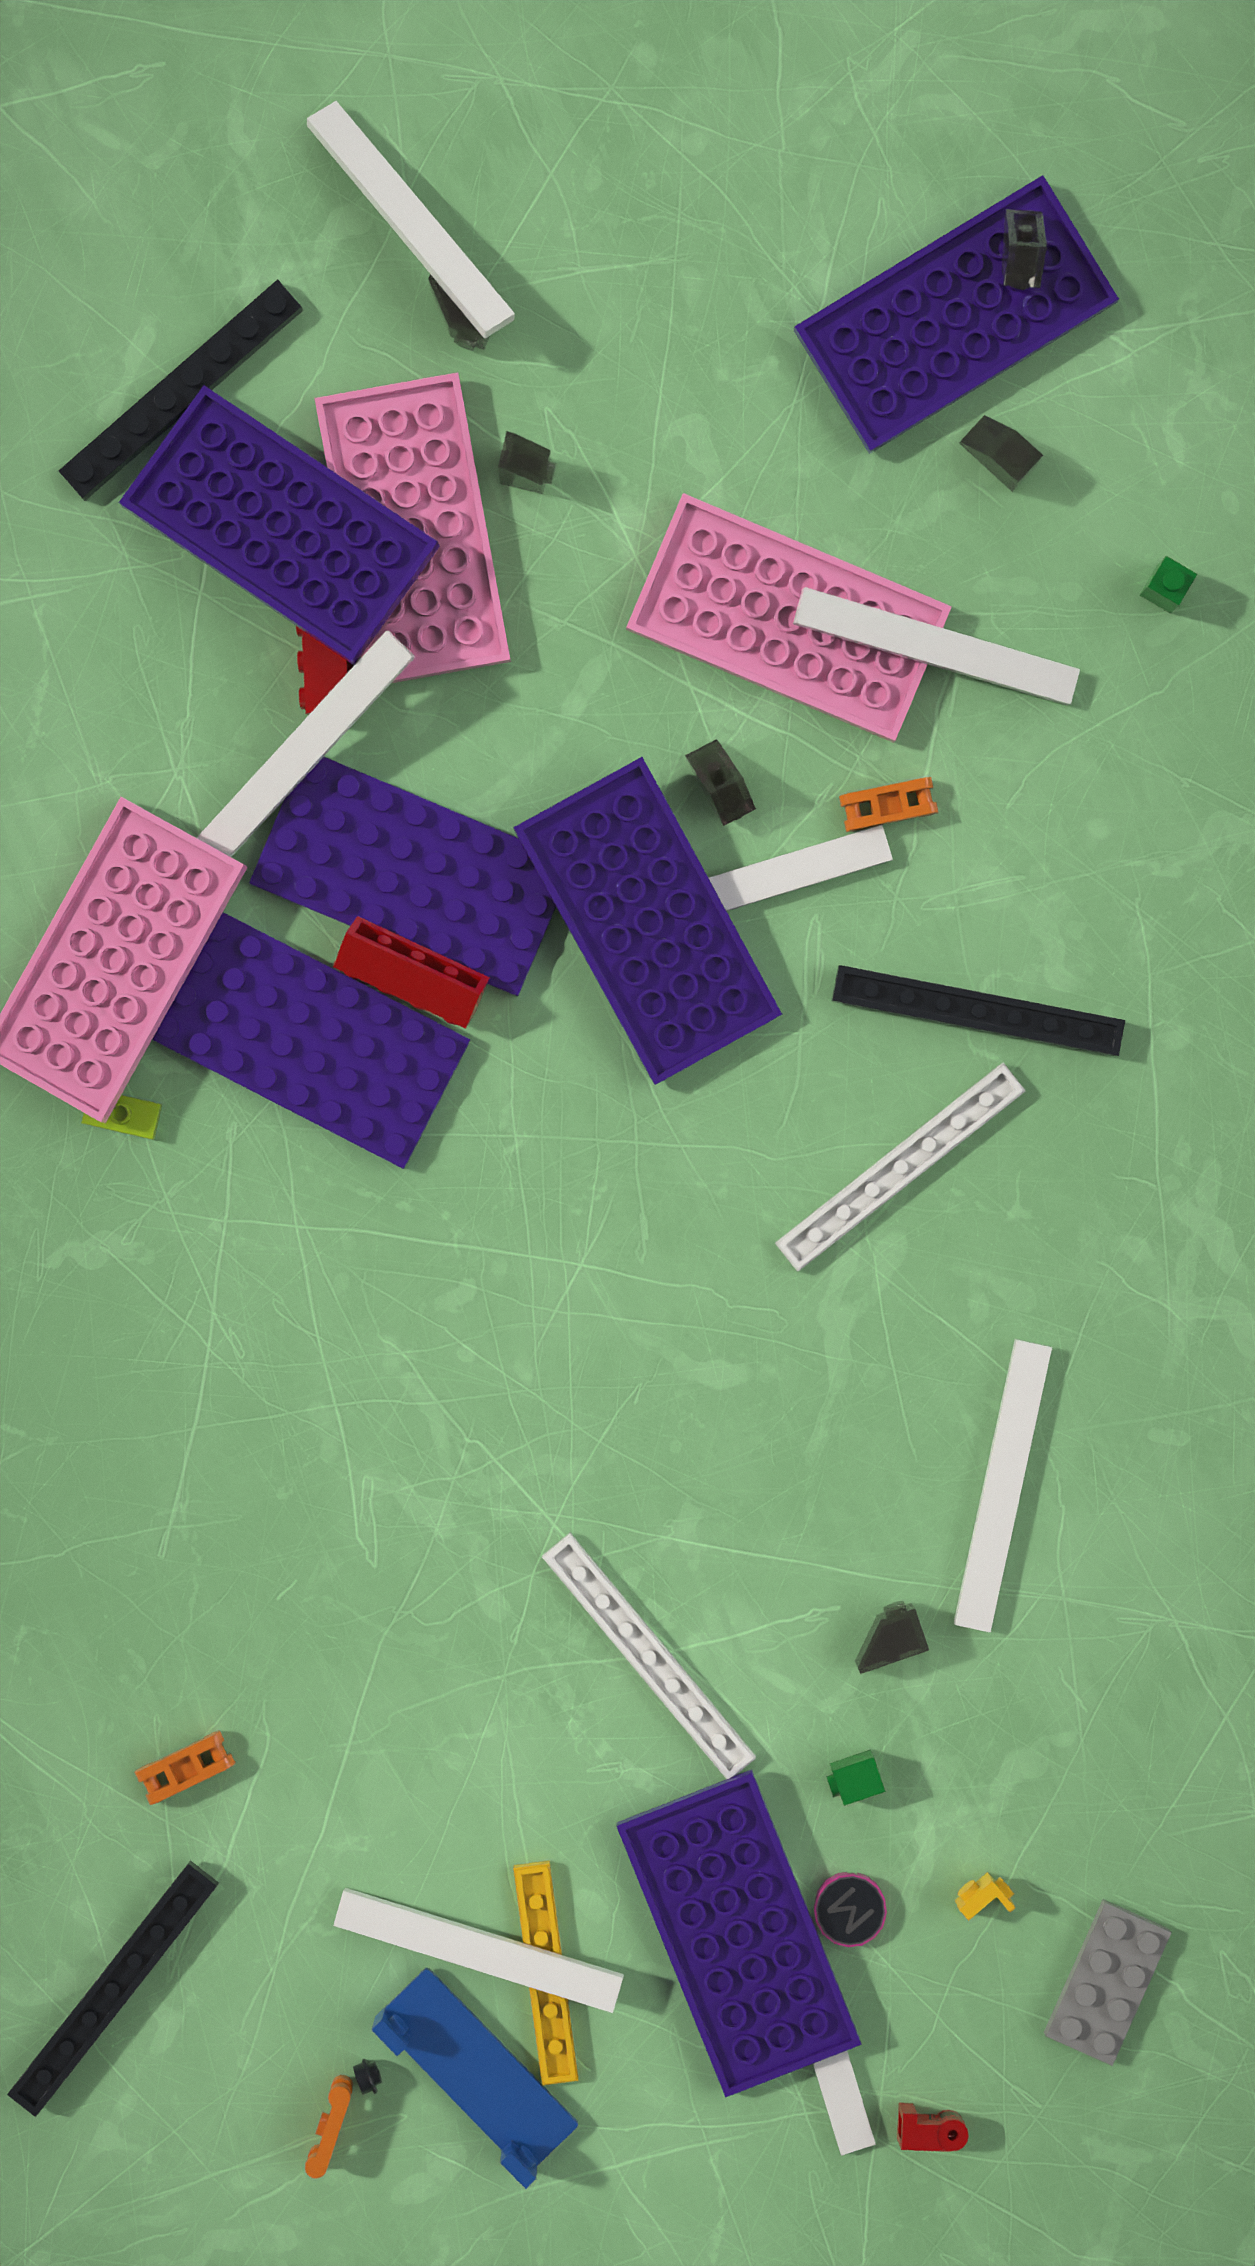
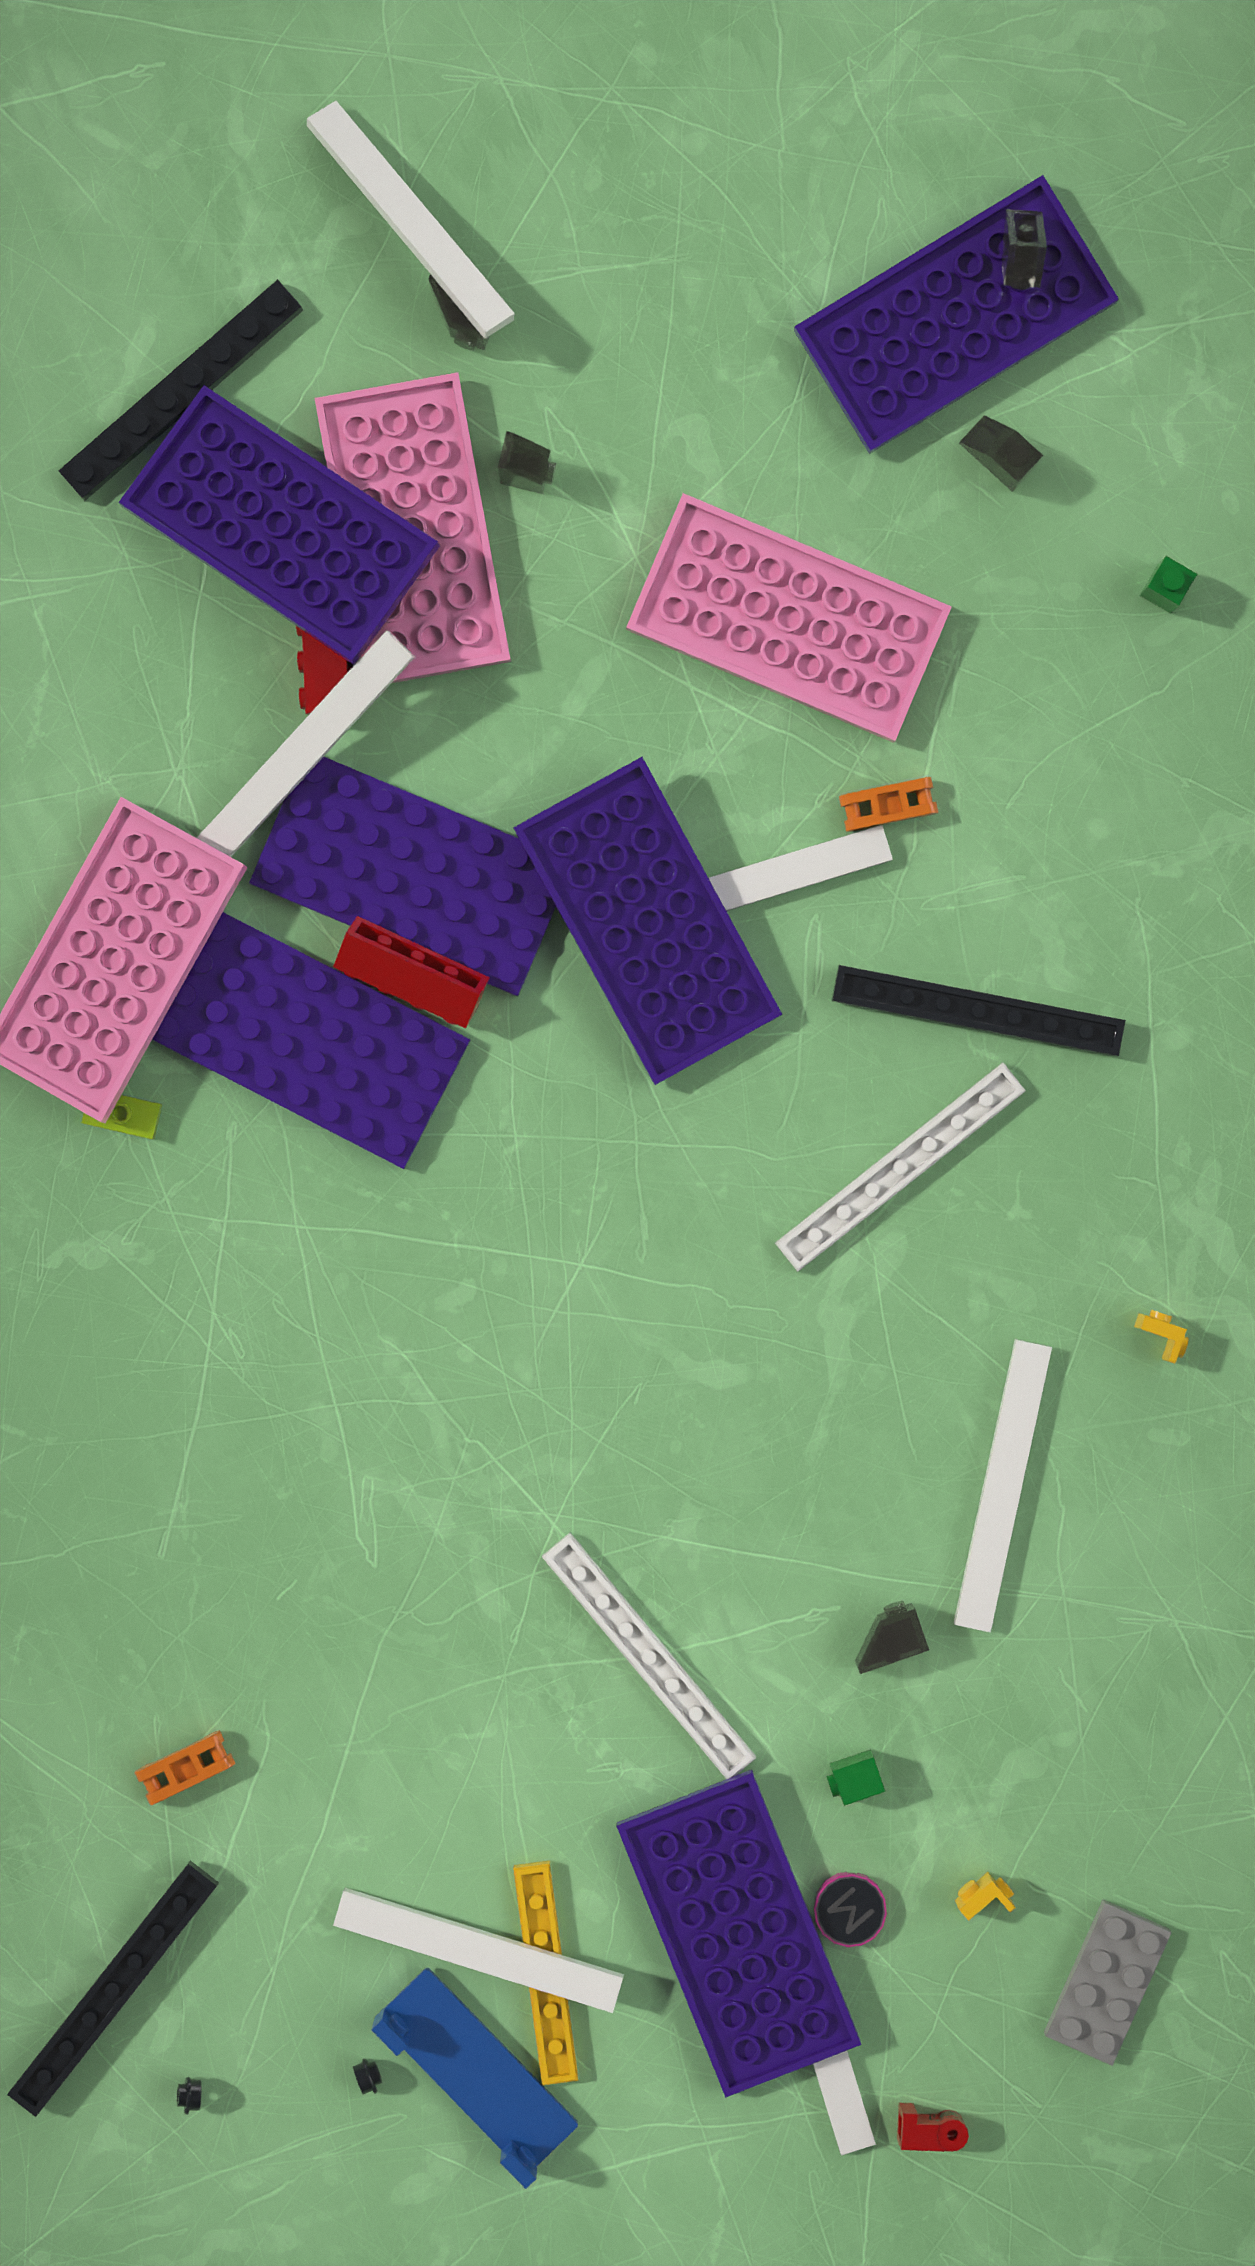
(189, 2095): none -> black plate
(329, 2127): orange plate -> none
(720, 782): clear smoke slope -> none
(936, 646): white tile -> none
(1160, 1324): none -> yellow bracket

